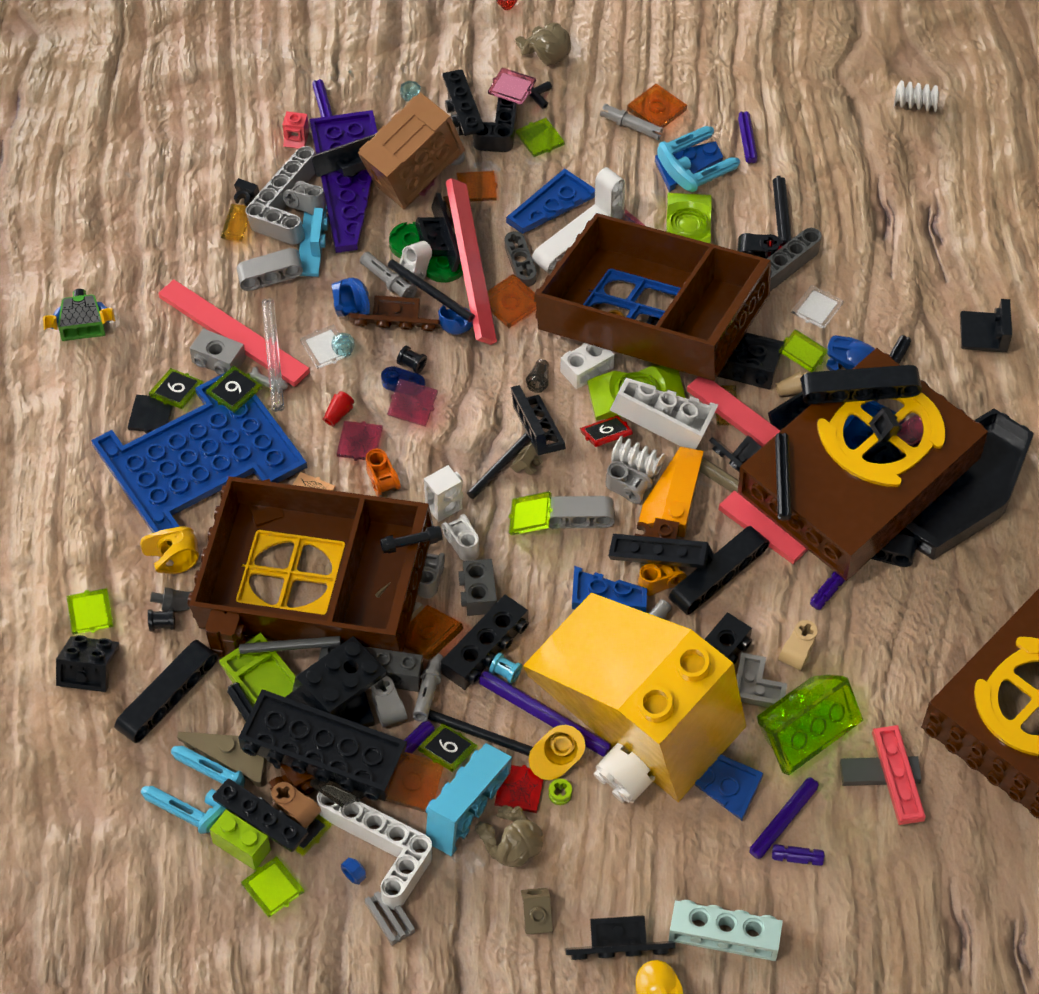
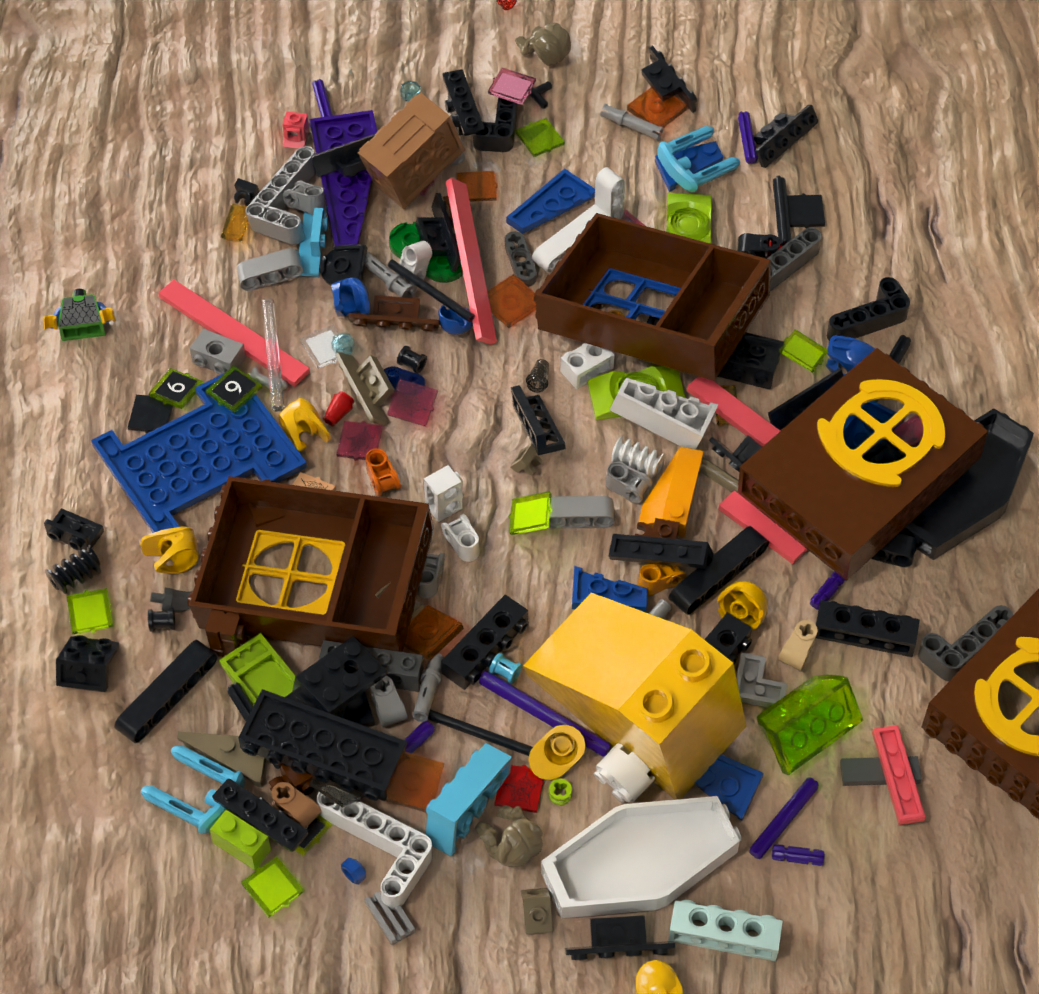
(73, 530): none -> black bracket
(74, 569): none -> black piece
(290, 644): dark grey bar -> none
(302, 417): none -> yellow helmet
(343, 263): none -> black tile
(369, 384): none -> dark tan bracket
(432, 535): black bar -> none
(447, 747): piece -> none
(477, 587): dark grey brick -> none
(498, 466): black bar -> none
(606, 431): piece -> none
(640, 856): none -> white container
(665, 81): none -> black bracket
(745, 602): none -> yellow cylinder
(783, 133): none -> black bracket
(783, 476): black axle -> none
(790, 385): tan cone -> none
(806, 211): none -> black piece
(817, 307): clear piece -> none
(861, 384): black beam -> none
(875, 638): none -> black brick
(885, 424): black tile -> none
(888, 310): none -> black beam
(917, 96): white piece -> none
(971, 640): none -> dark grey beam
(987, 330): black bracket -> none

